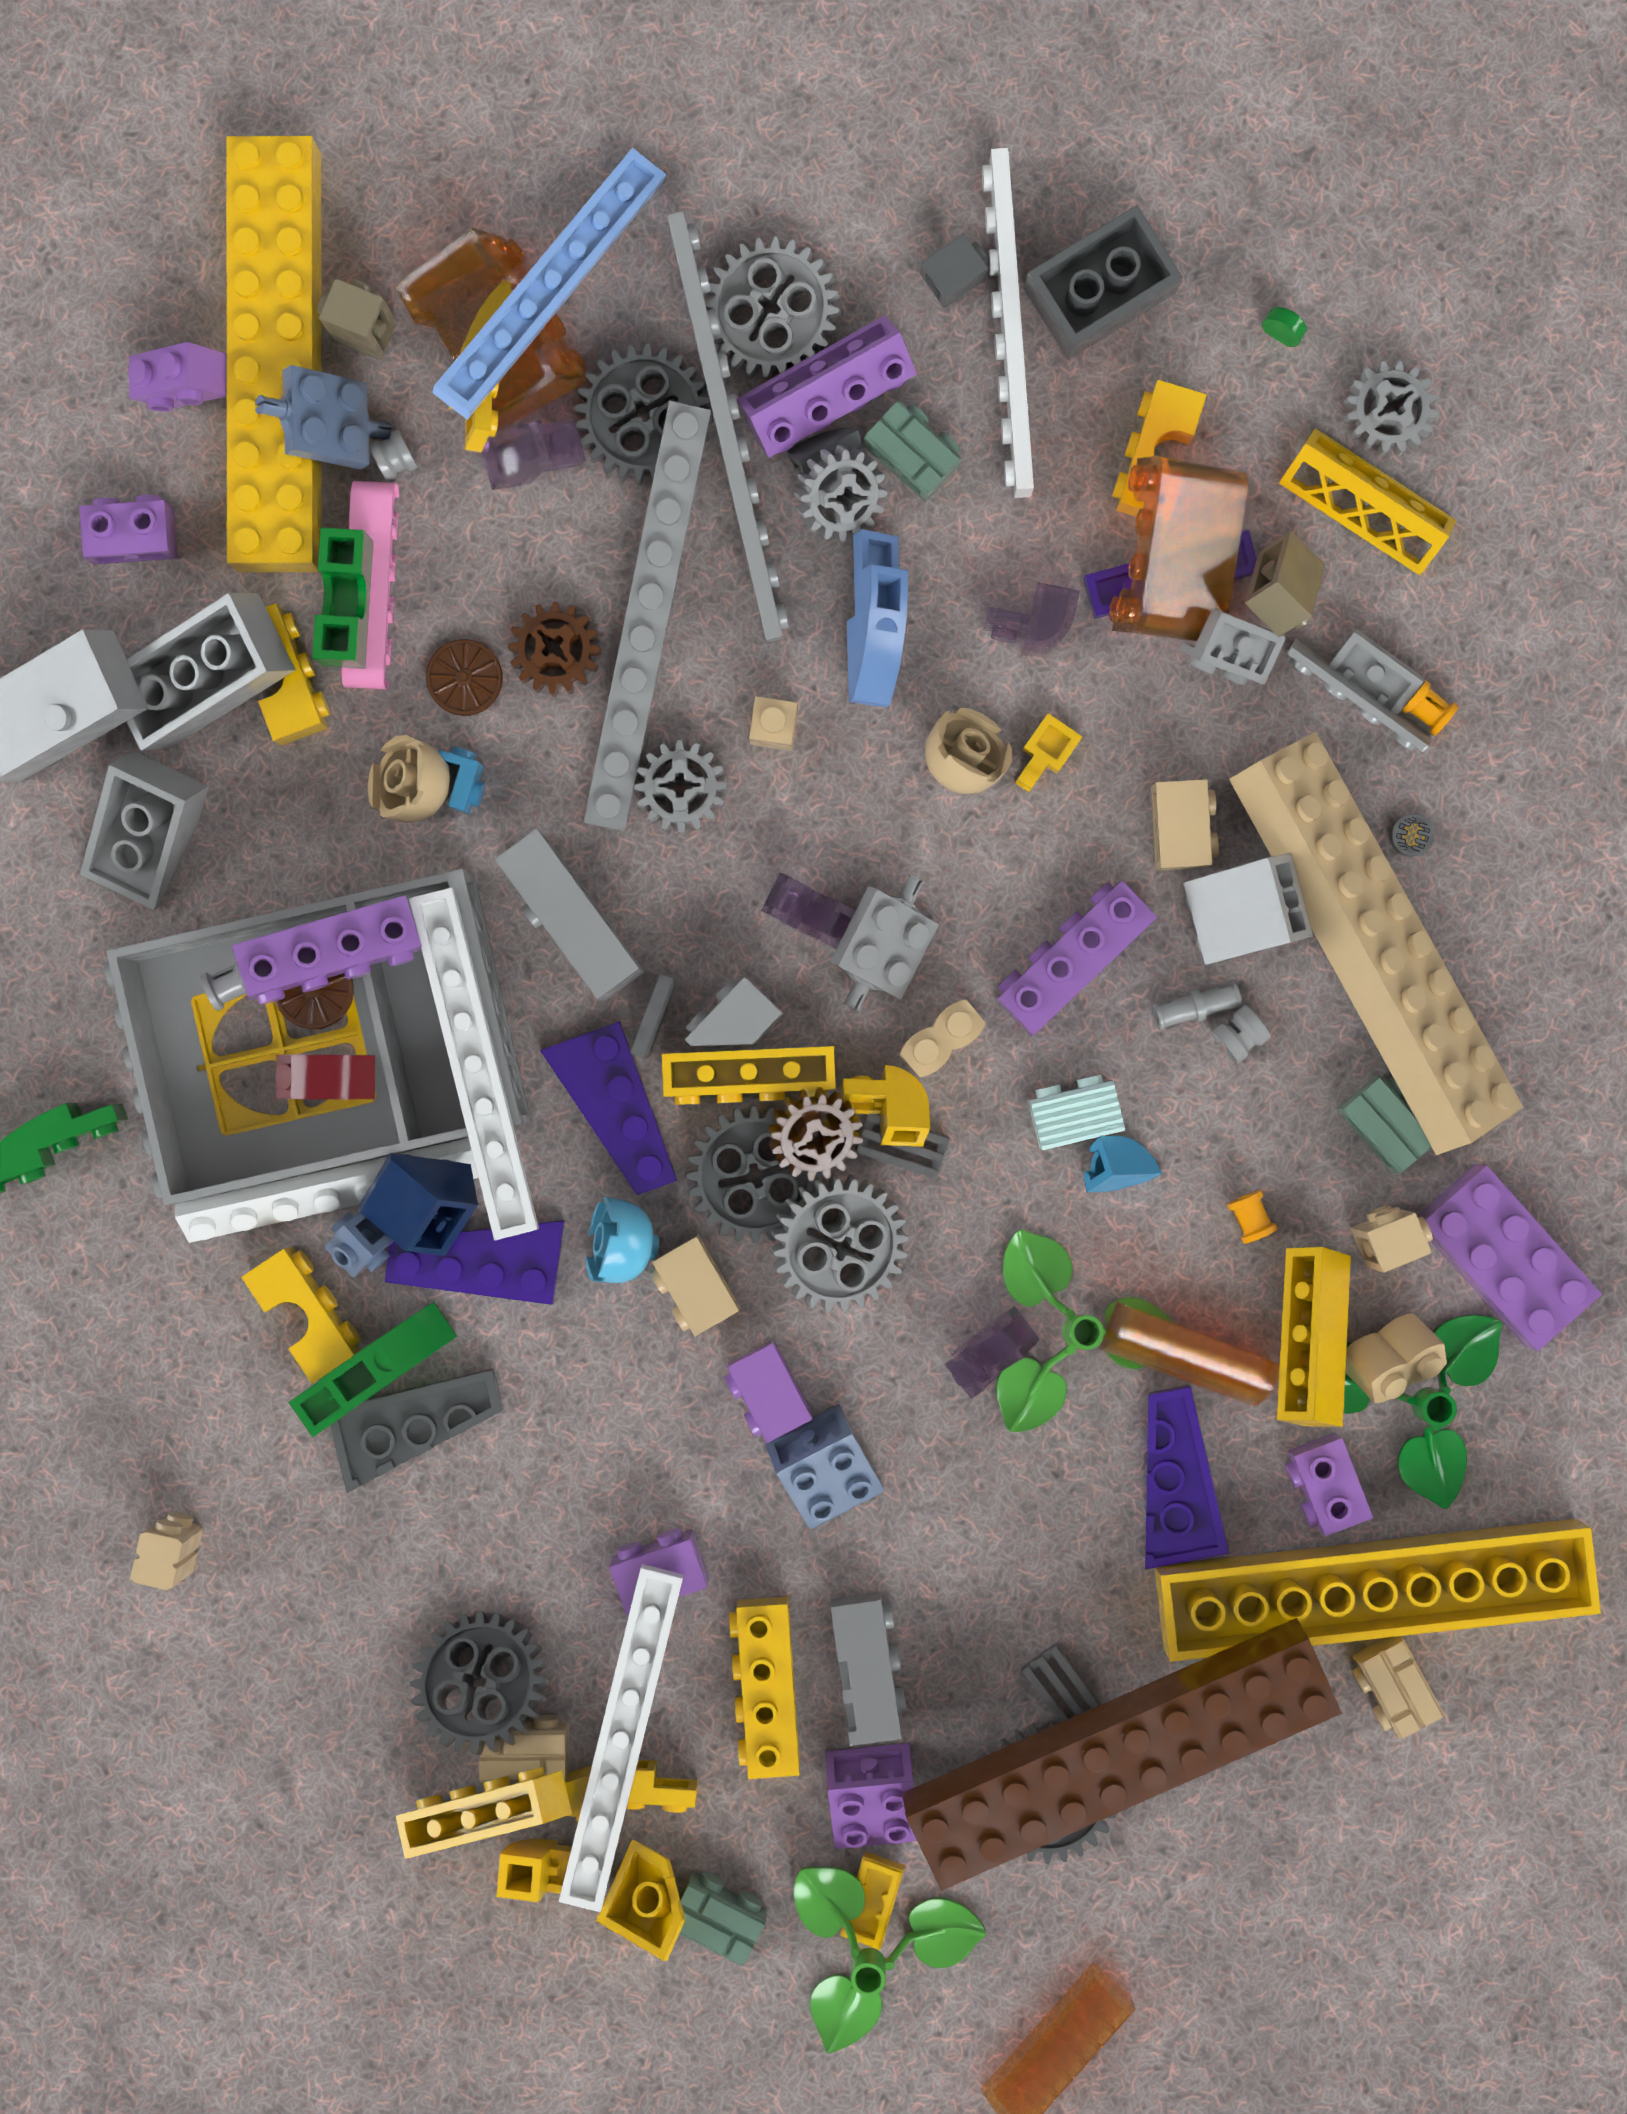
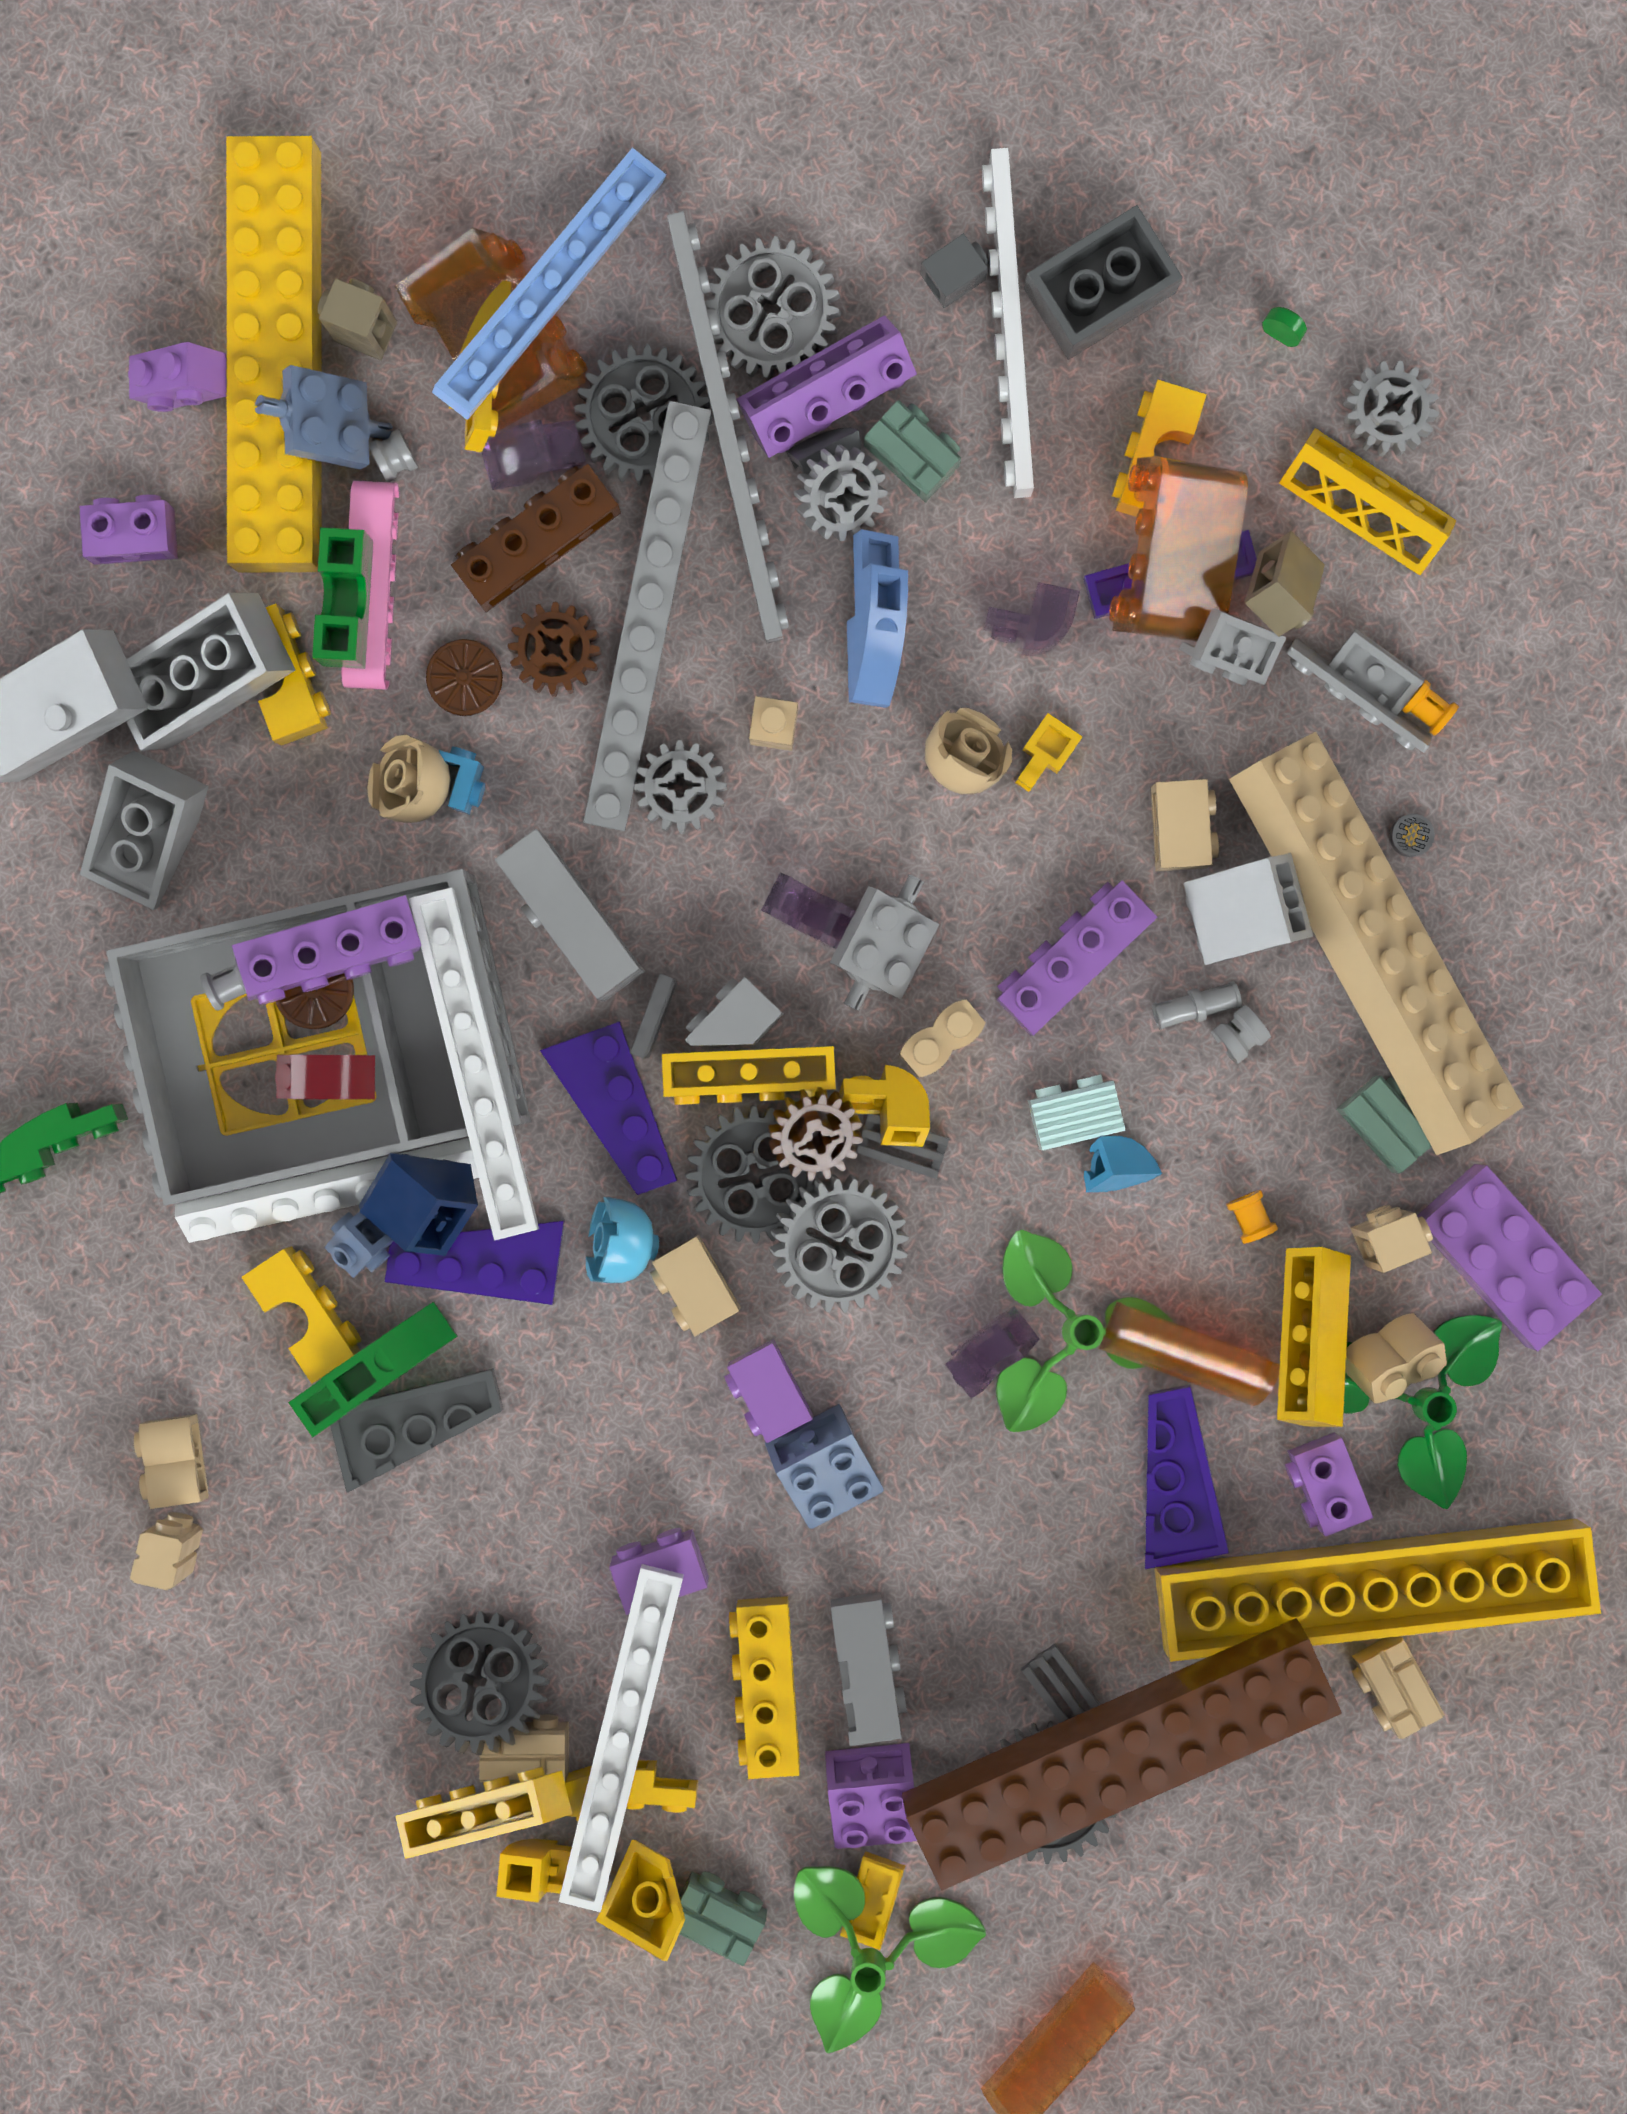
(171, 1461): none -> tan brick
(535, 537): none -> reddish brown brick

